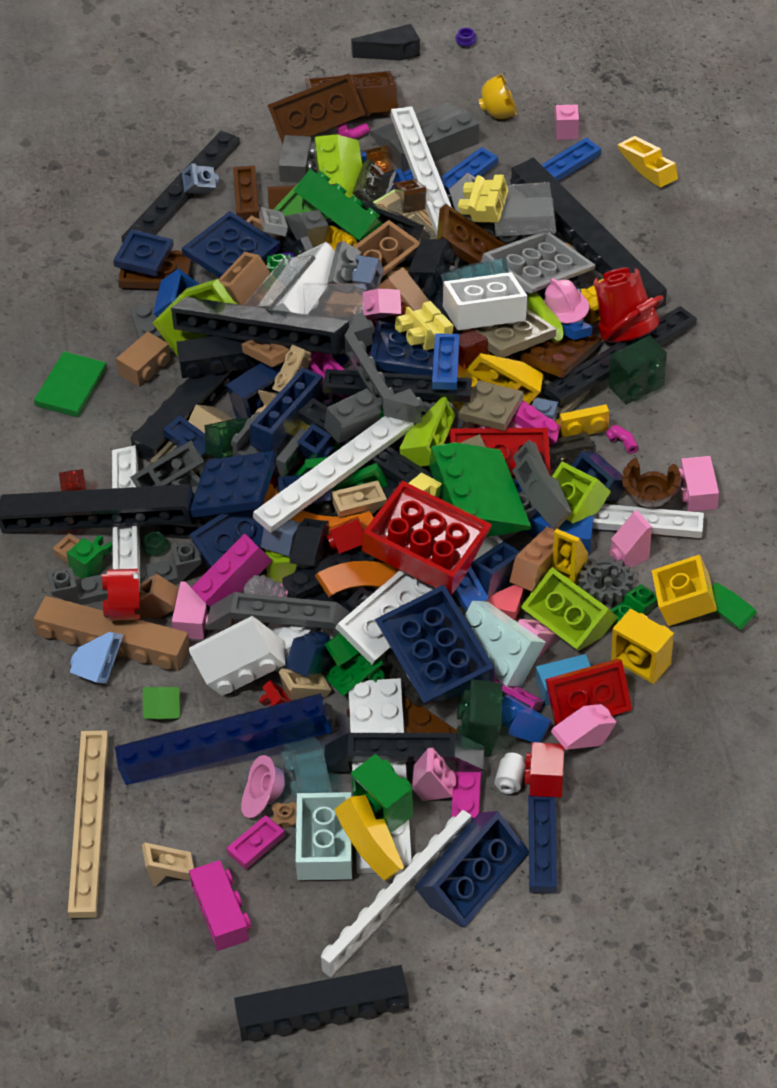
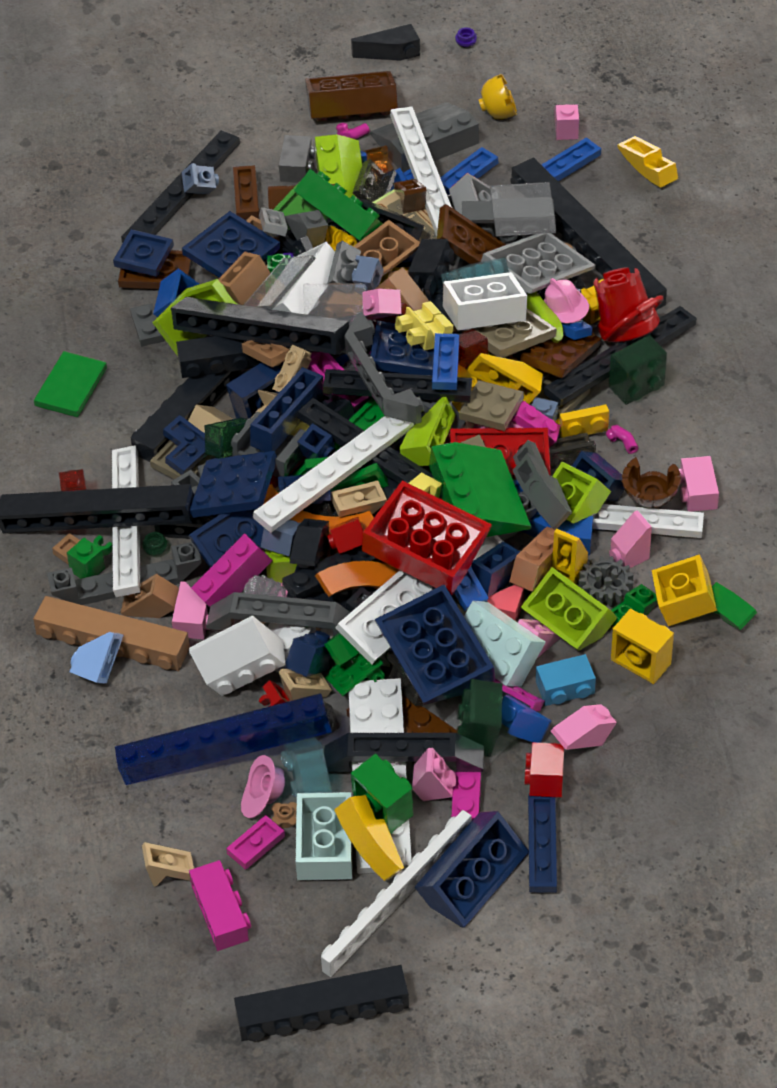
(88, 825): tan plate -> none
(122, 594): red brick -> none
(143, 359): medium nougat brick -> none
(161, 702): bright green panel -> none
(168, 467): dark grey slope -> none
(317, 108): reddish brown plate -> none
(352, 415): dark grey brick -> none
(485, 200): light yellow hips -> none
(510, 773): white brick -> none
(589, 686): red plate -> none

